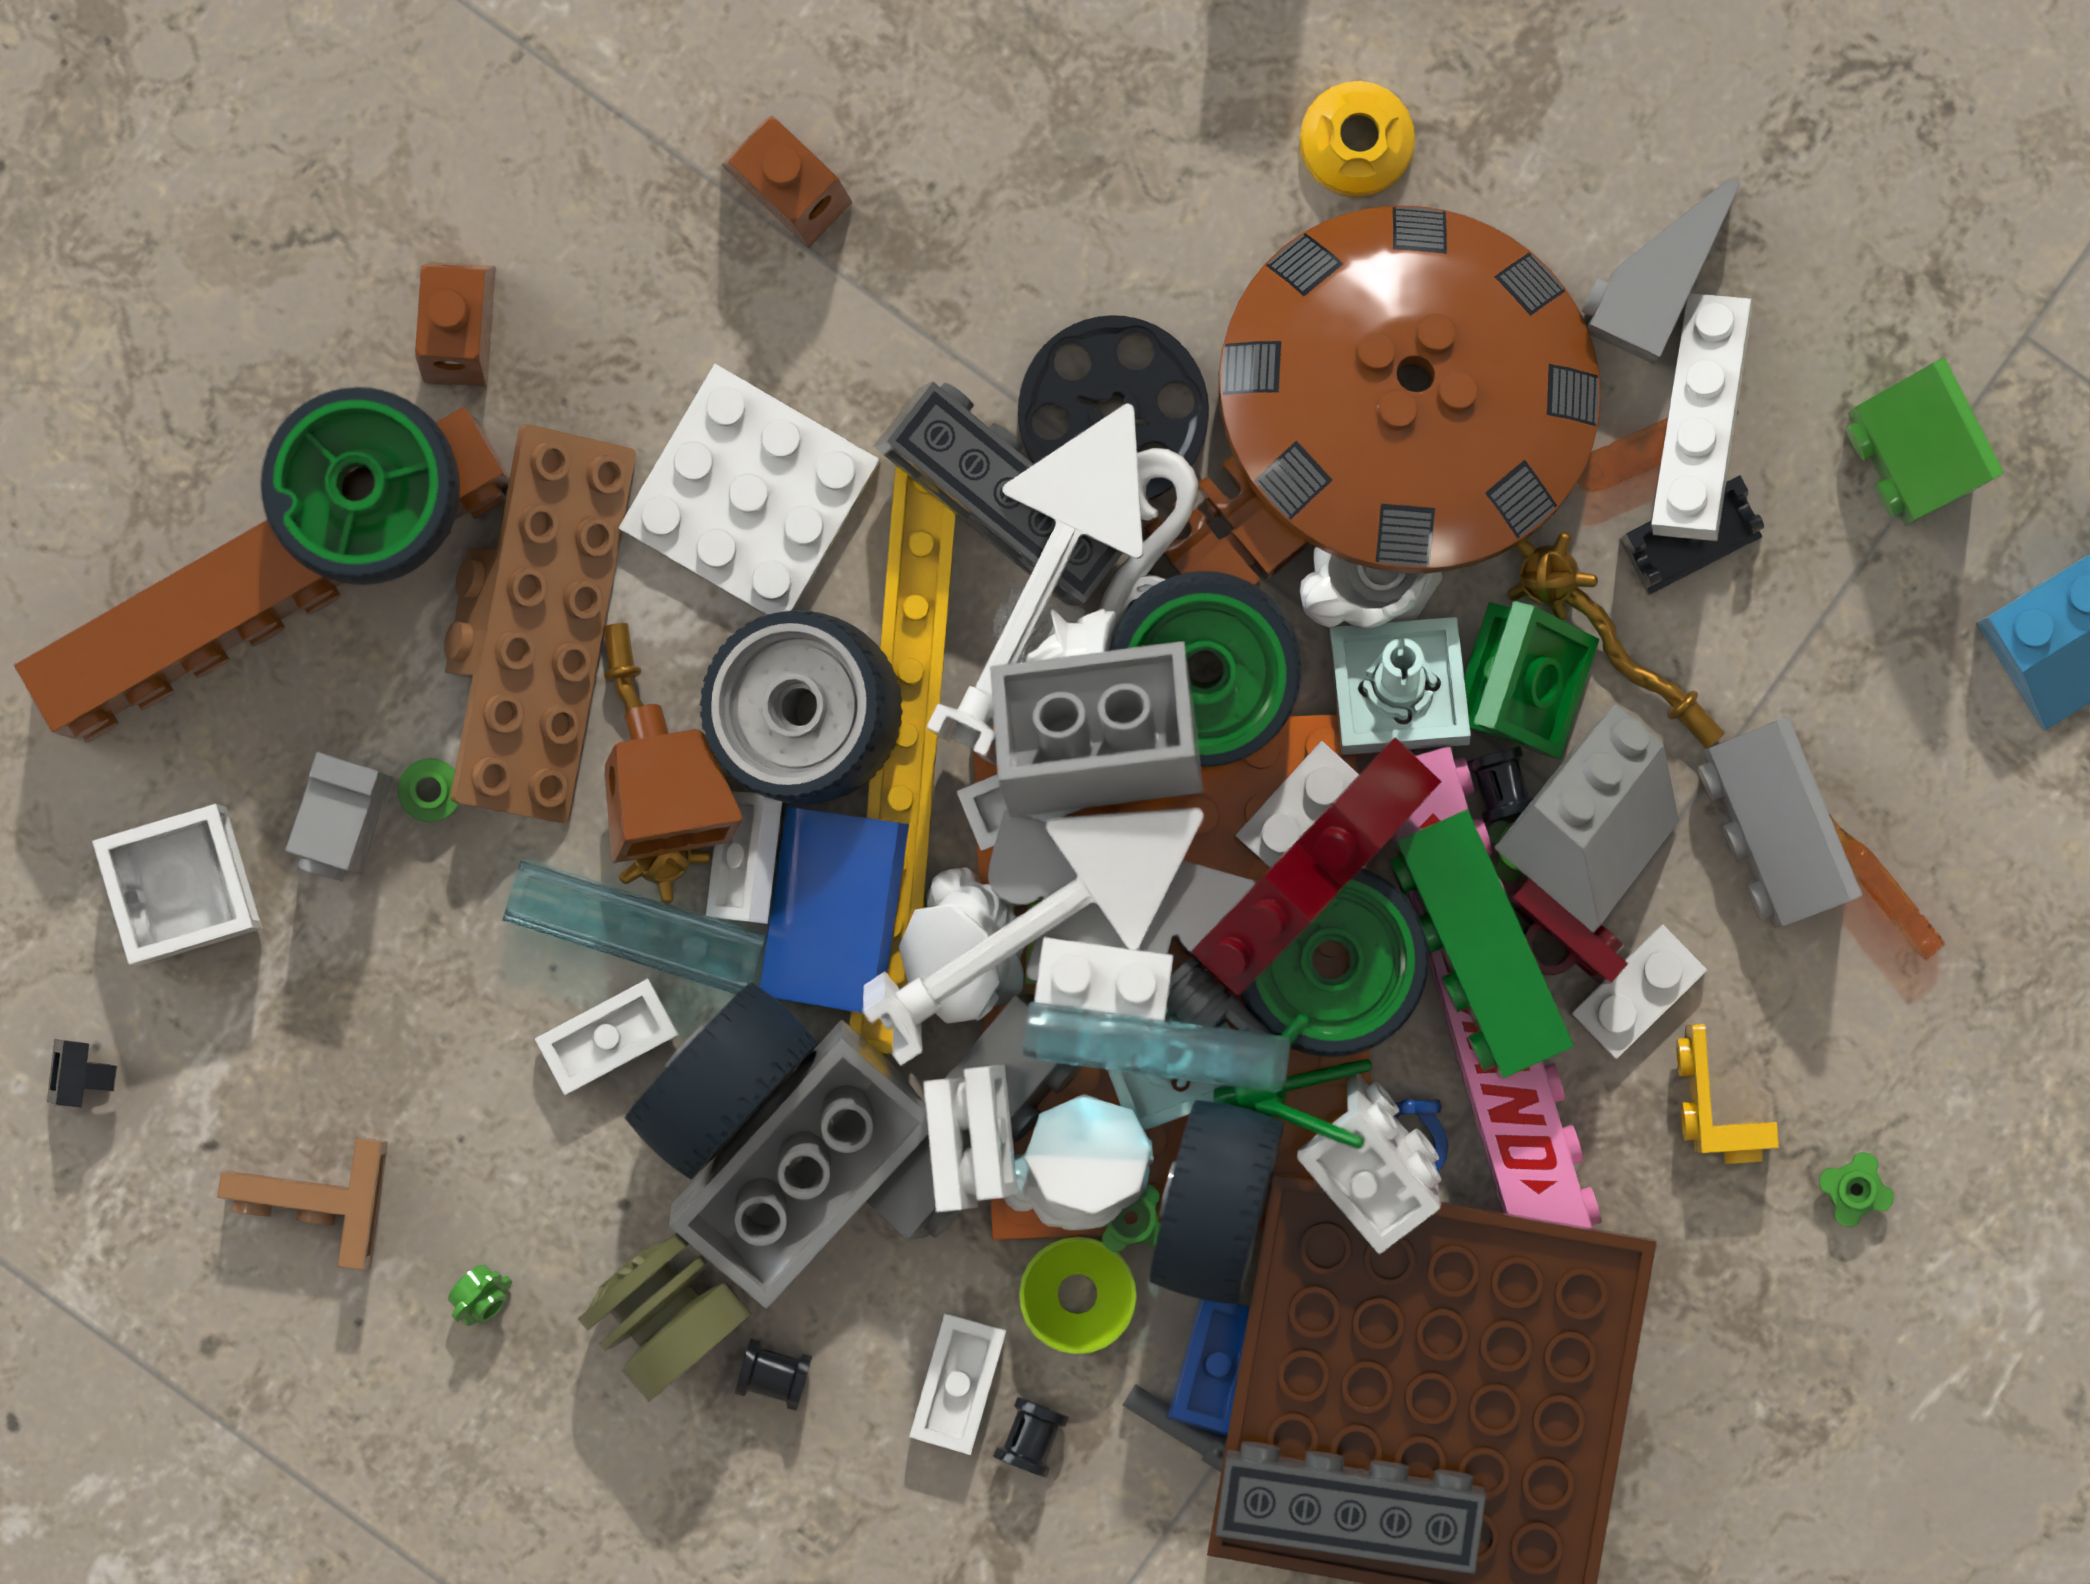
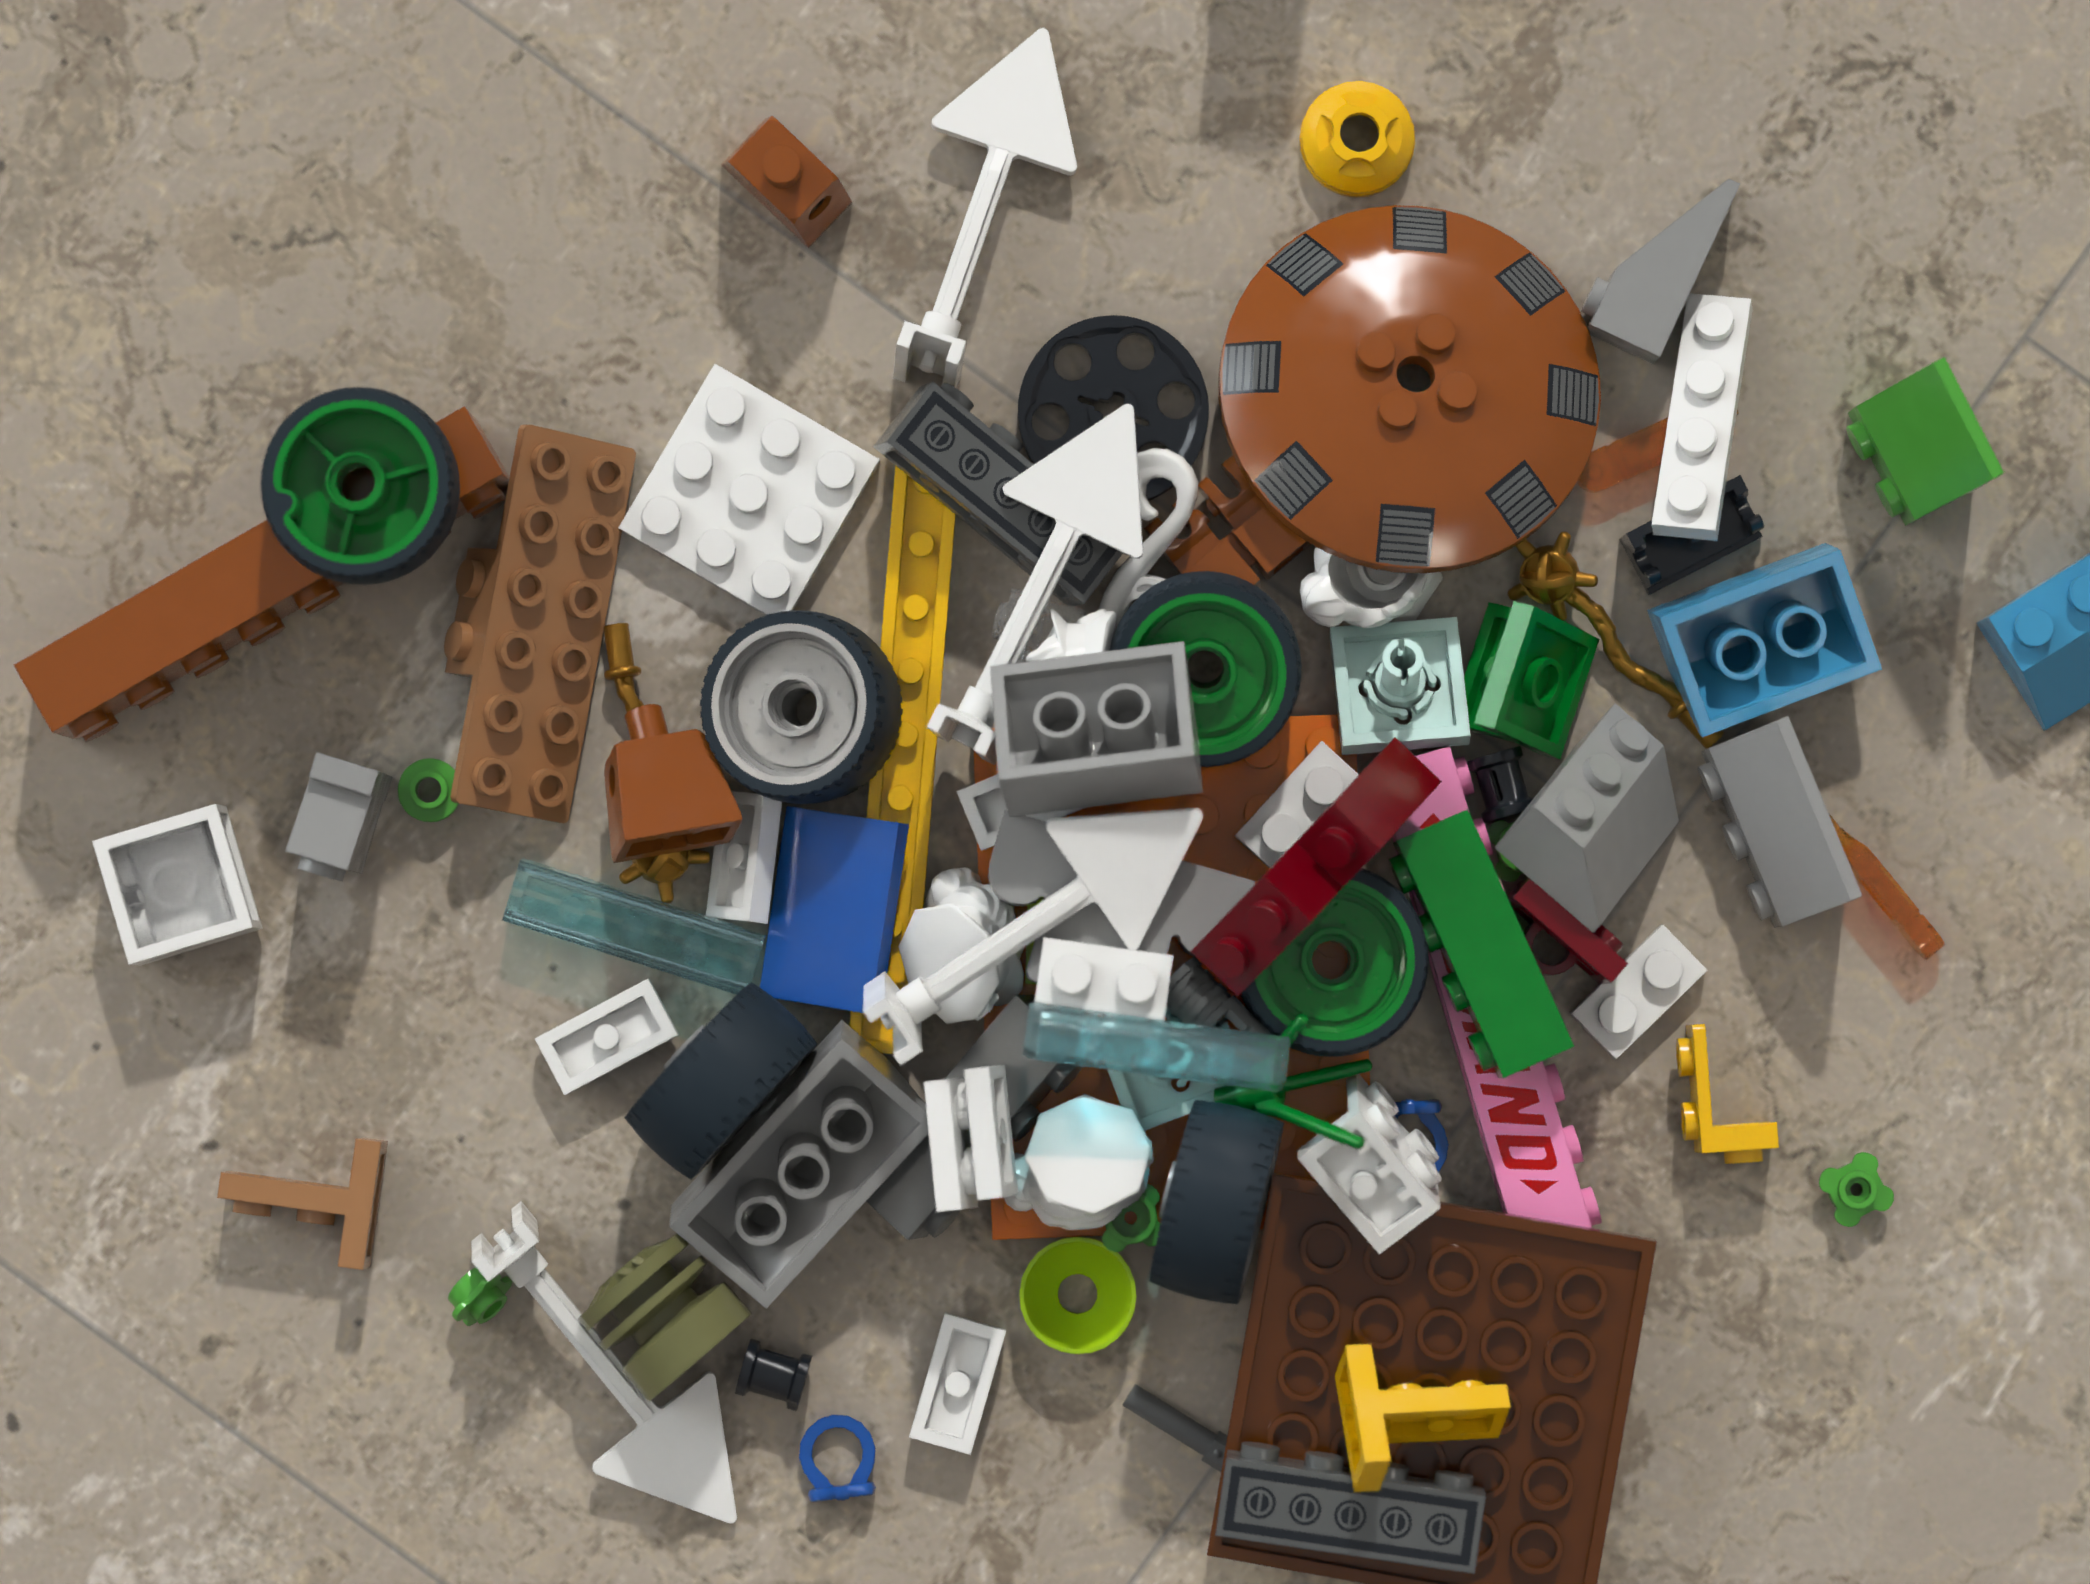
(73, 1073): black tile -> none
(455, 323): dark orange torso -> none
(676, 1447): none -> white piece
(823, 1489): none -> blue piece
(1014, 115): none -> white piece
(1031, 1437): black bush -> none
(1210, 1367): blue plate -> none
(1407, 1414): none -> yellow bracket
(1765, 638): none -> dark azure slope

